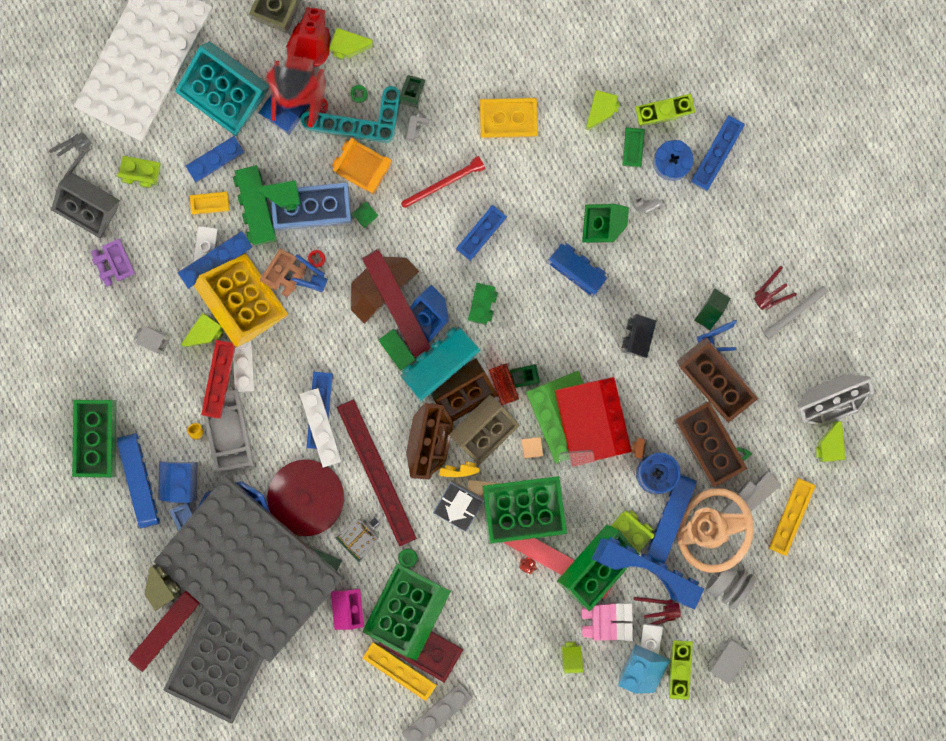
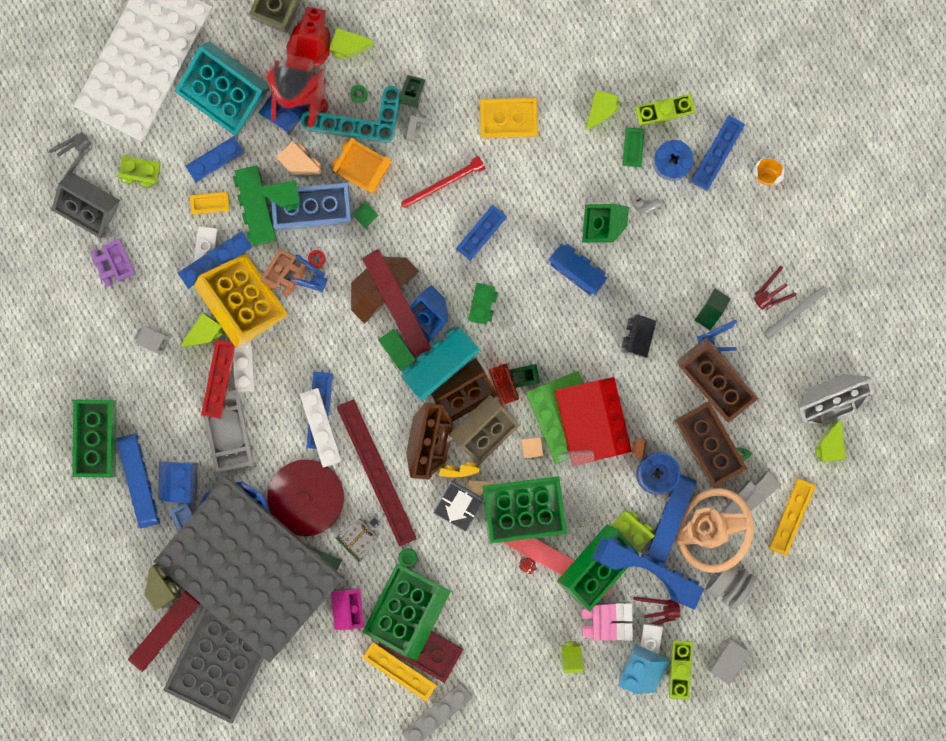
(195, 431): yellow hinge -> none
(297, 162): none -> light nougat slope
(769, 171): none -> light orange hair

